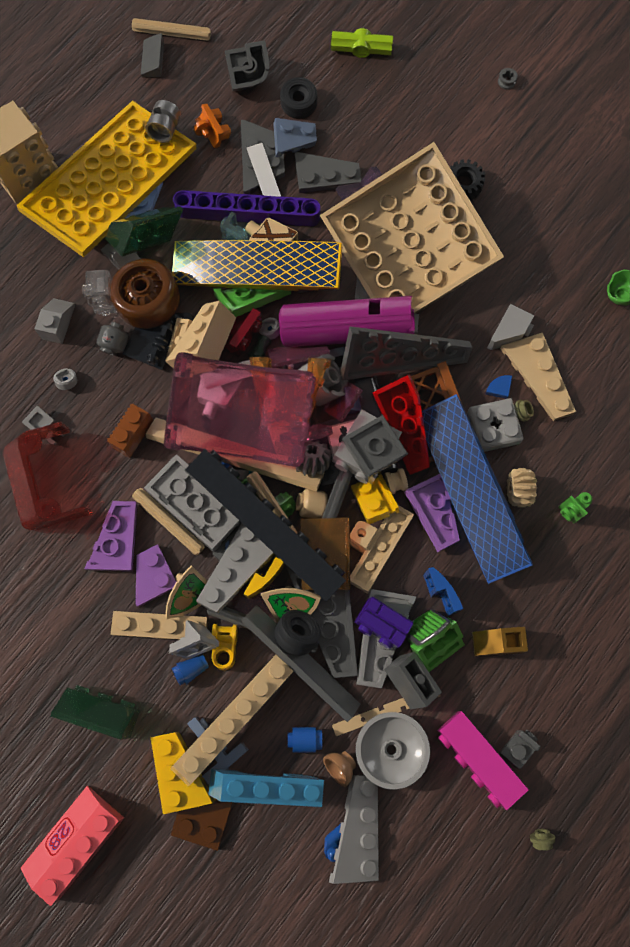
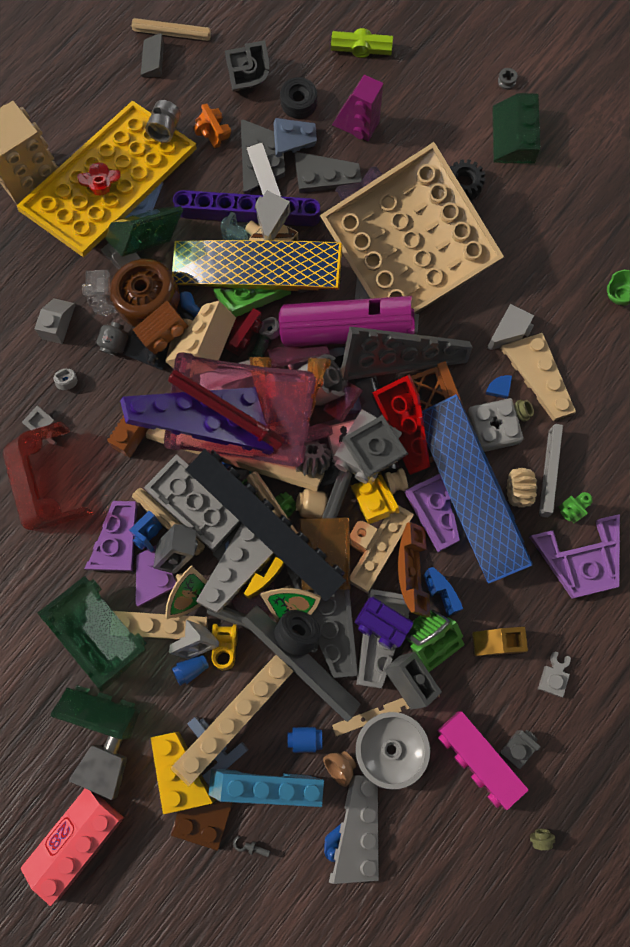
(92, 633): none -> clear green windscreen
(99, 178): none -> red plate
(101, 769): none -> flat silver torso
(145, 530): none -> blue bracket
(160, 328): none -> dark orange brick
(175, 548): none -> dark grey brick
(188, 304): none -> blue arm
(191, 417): none -> dark purple wing
(226, 409): none -> dark red axle
(251, 847): none -> dark grey hand
(271, 214): none -> light grey slope
(362, 109): none -> magenta wedge
(409, 572): none -> dark orange slope
(516, 129): none -> clear green slope
(550, 470): none -> light grey tile
(554, 679): none -> light grey plate
(585, 568): none -> medium lavender wing

